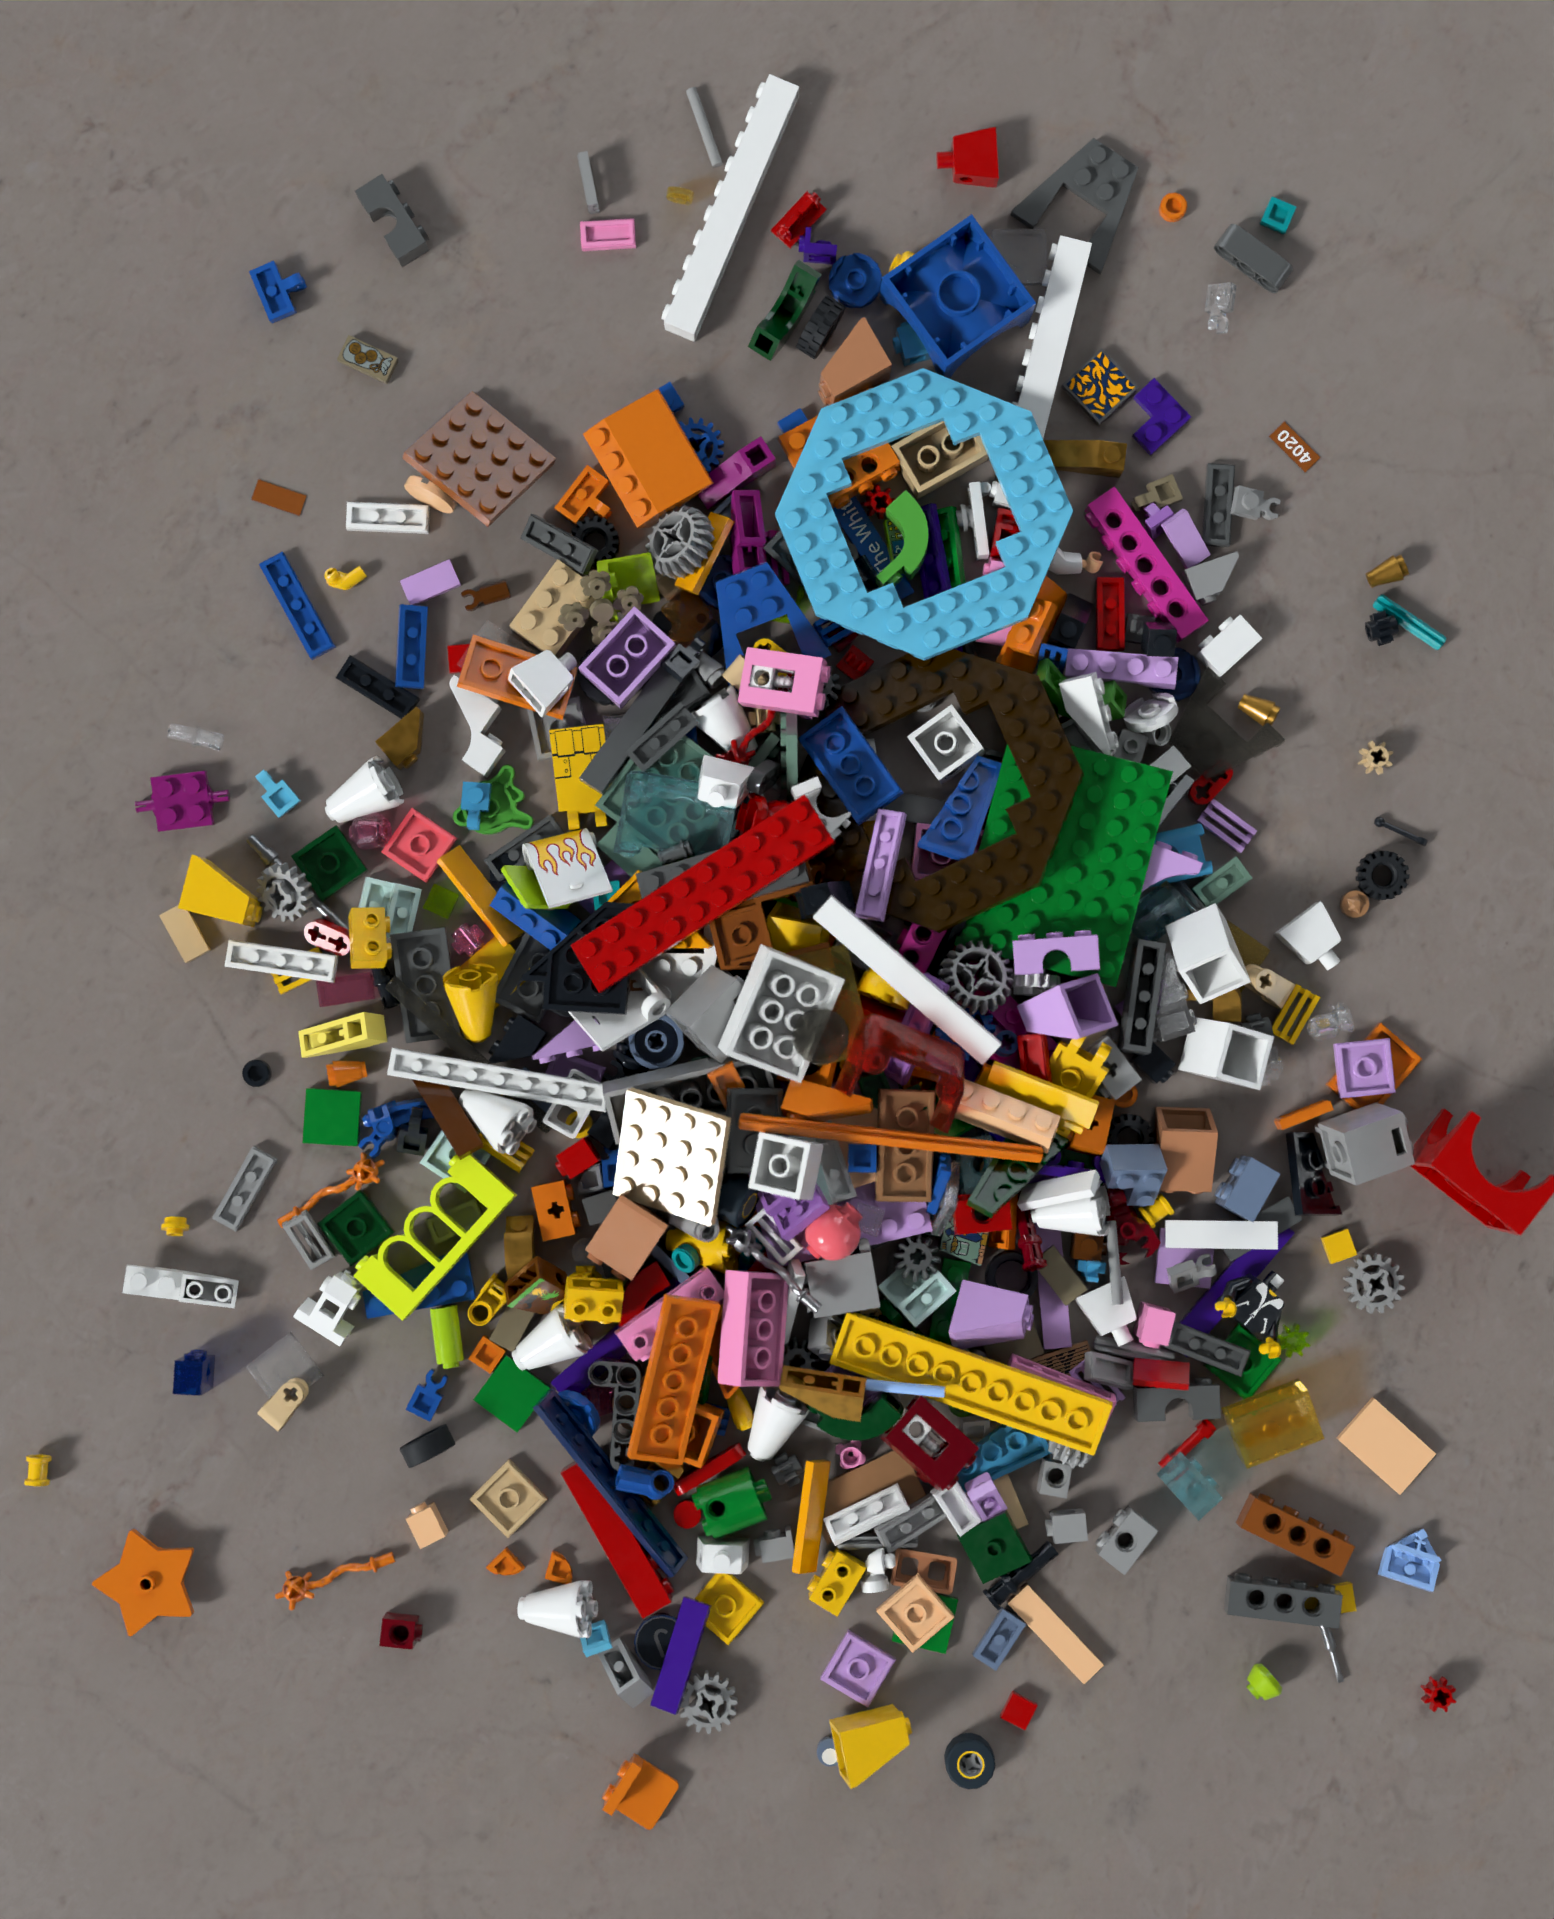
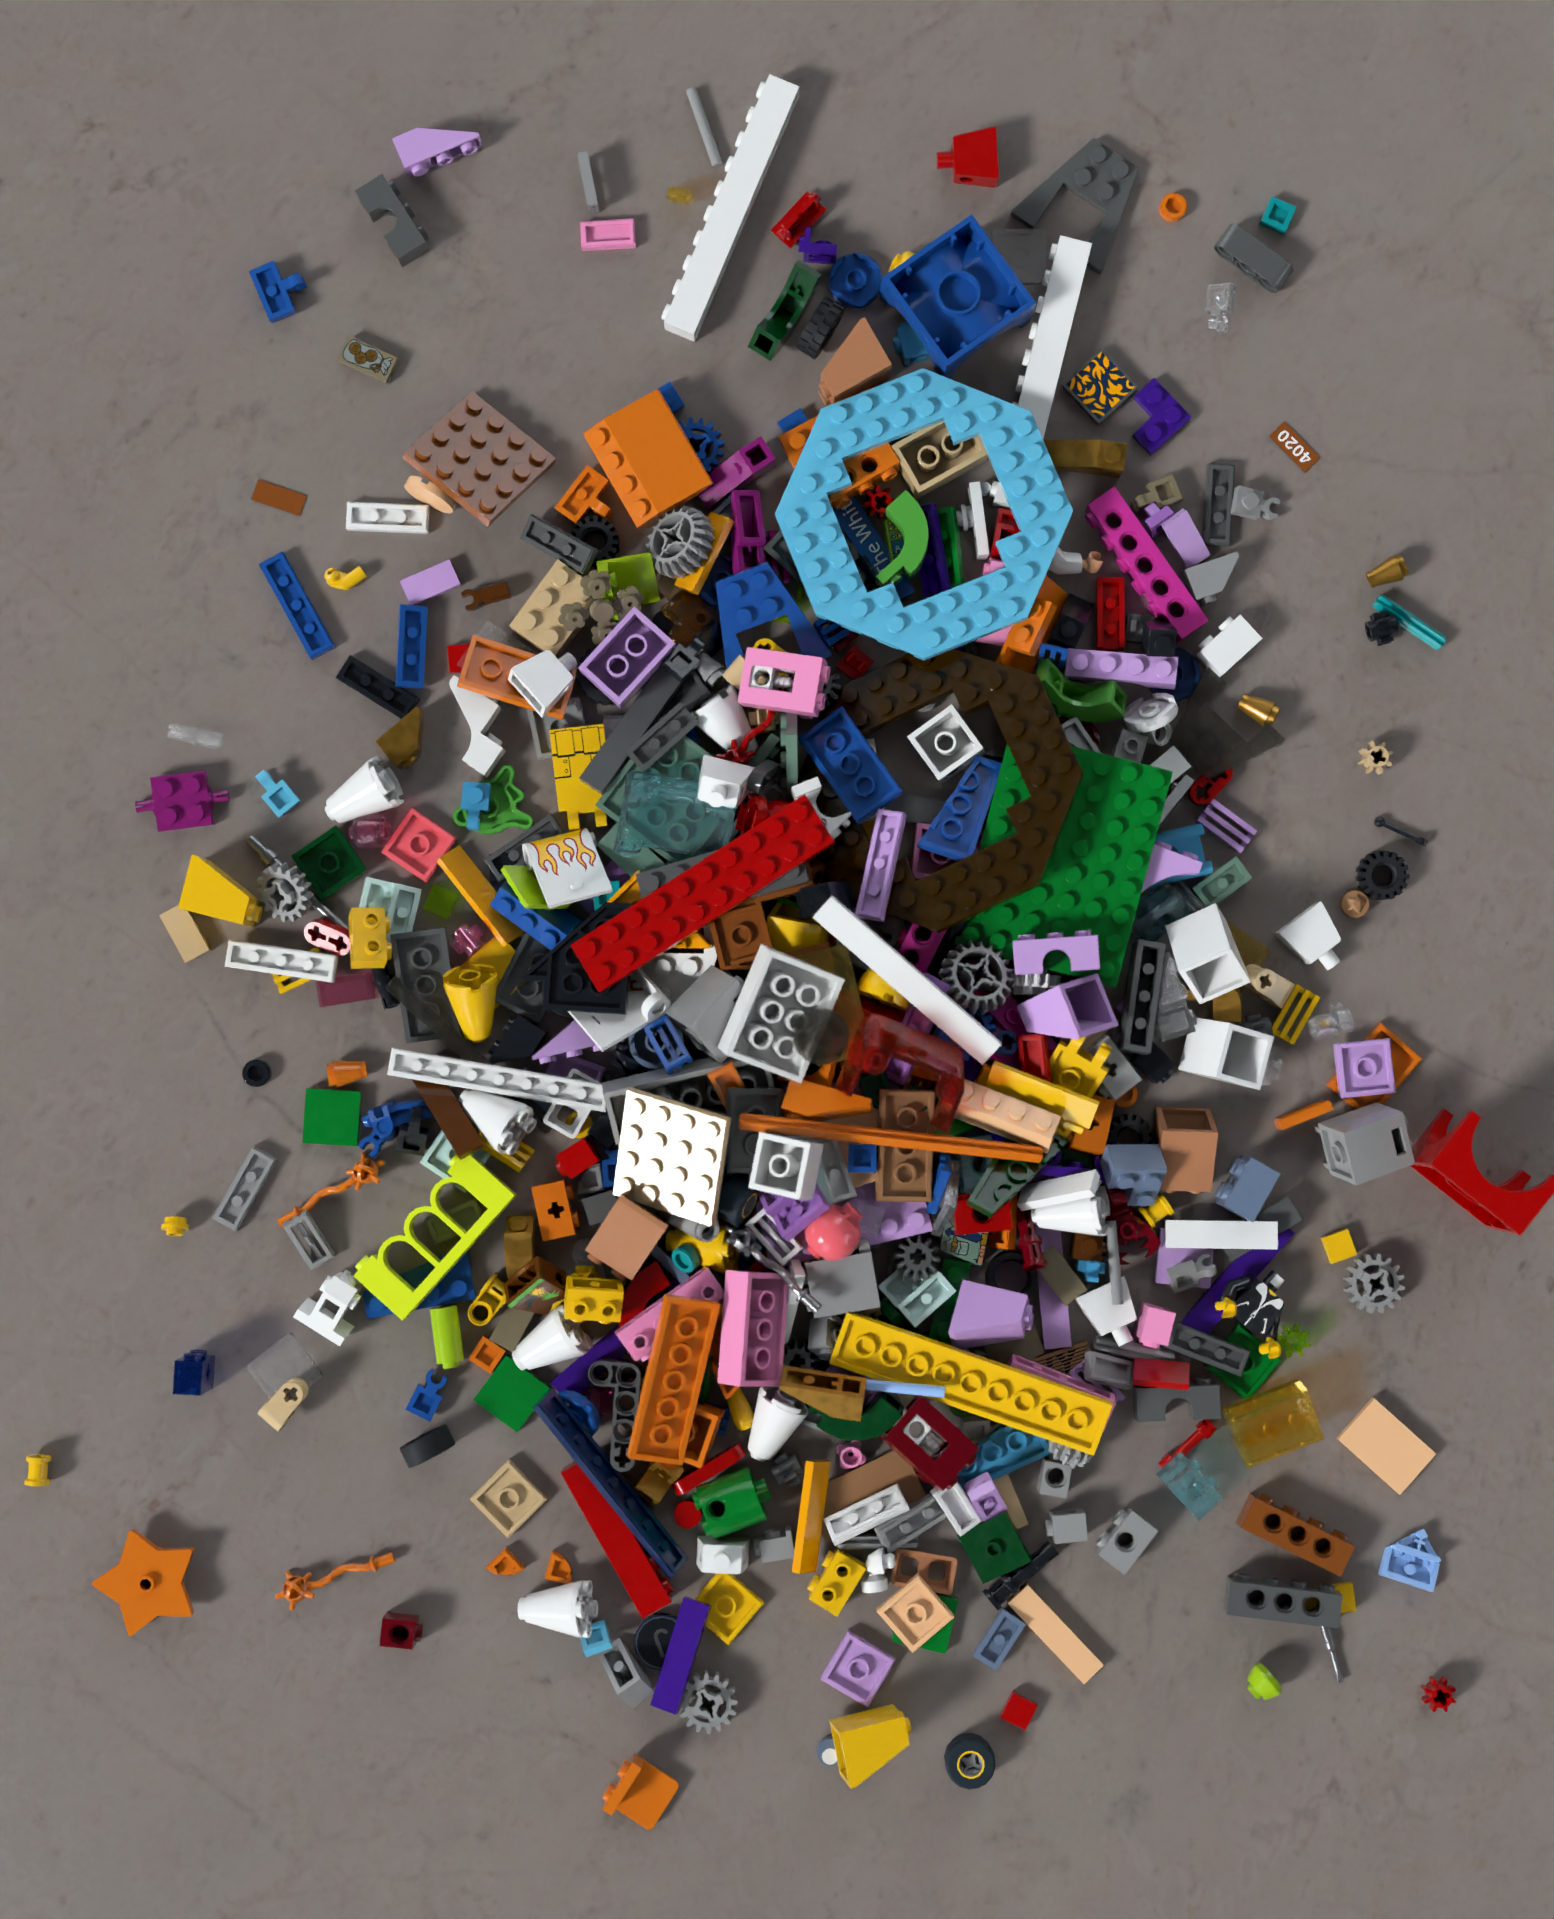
(180, 1286): white slope -> none
(343, 1035): light yellow slope -> none
(356, 1227): dark green plate -> none
(426, 1524): light nougat brick -> none
(427, 148): none -> lavender slope
(641, 1481): blue piece -> none
(676, 853): dark grey pin -> none
(677, 1062): none -> blue tile
(1086, 706): white slope -> none
(1309, 1185): black wing -> none

